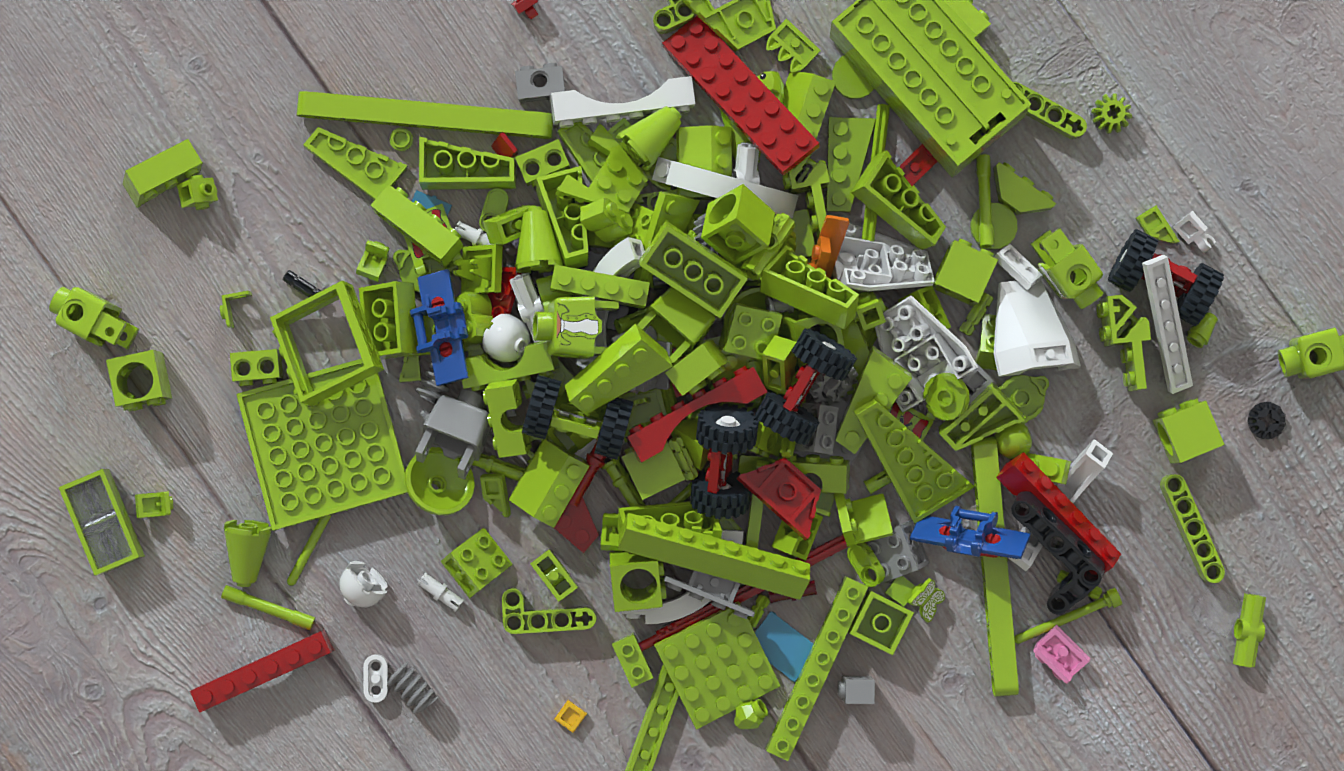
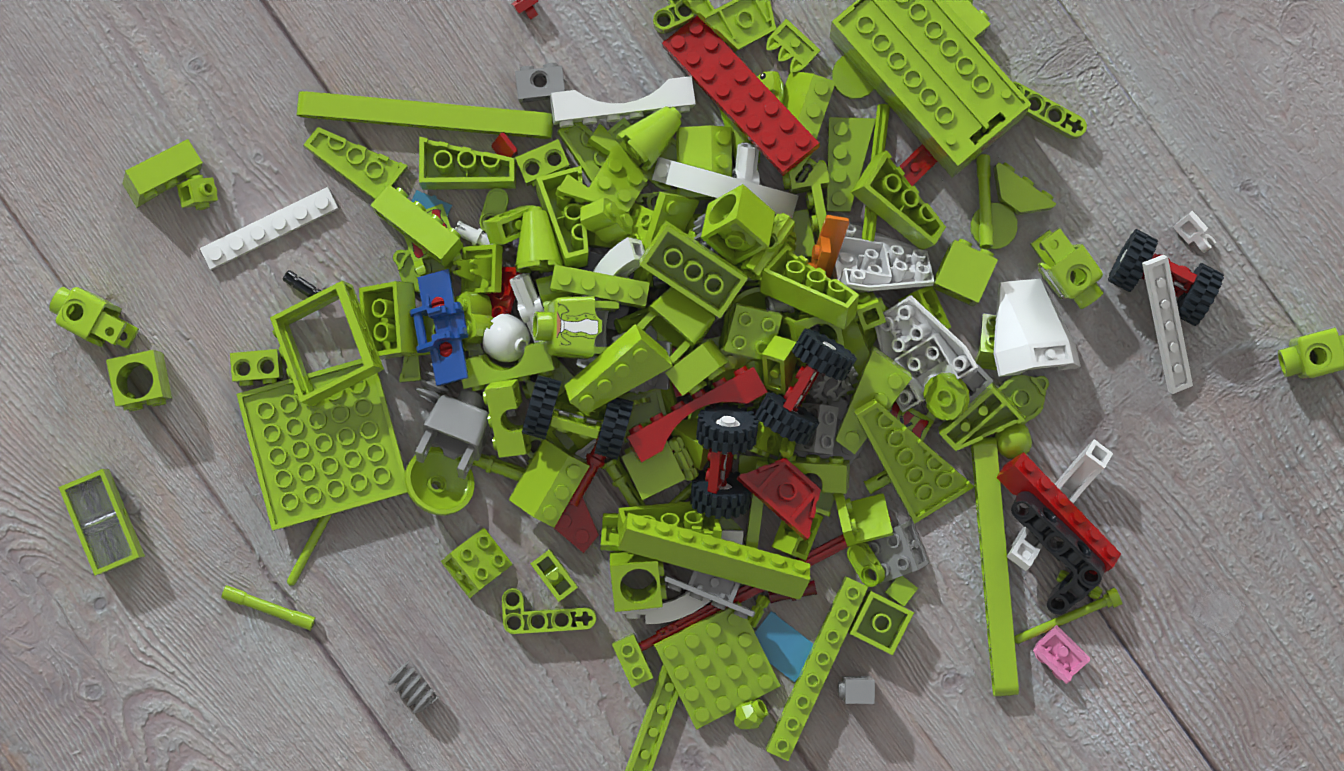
(153, 504): lime bracket -> none
(225, 309): lime bracket -> none
(246, 549): lime cone -> none
(262, 671): red arch -> none
(269, 228): none -> white plate
(362, 586): white cylinder -> none
(373, 260): lime bracket -> none
(375, 678): white plate -> none
(401, 139): lime plate -> none
(440, 592): white pin -> none
(495, 492): lime tile -> none
(570, 716): yellow tile -> none
(926, 597): lime animal -> none
(976, 314): lime axle -> none
(985, 541): blue piece -> none
(1018, 267): white plate -> none
(1052, 467): lime plate -> none
(1105, 106): lime gear -> none
(1113, 314): lime piece -> none
(1156, 226): lime tile -> none
(1187, 431): lime brick -> none
(1200, 537): lime beam -> none
(1201, 333): lime cone -> none
(1249, 630): lime piece -> none
(1258, 427): black gear -> none

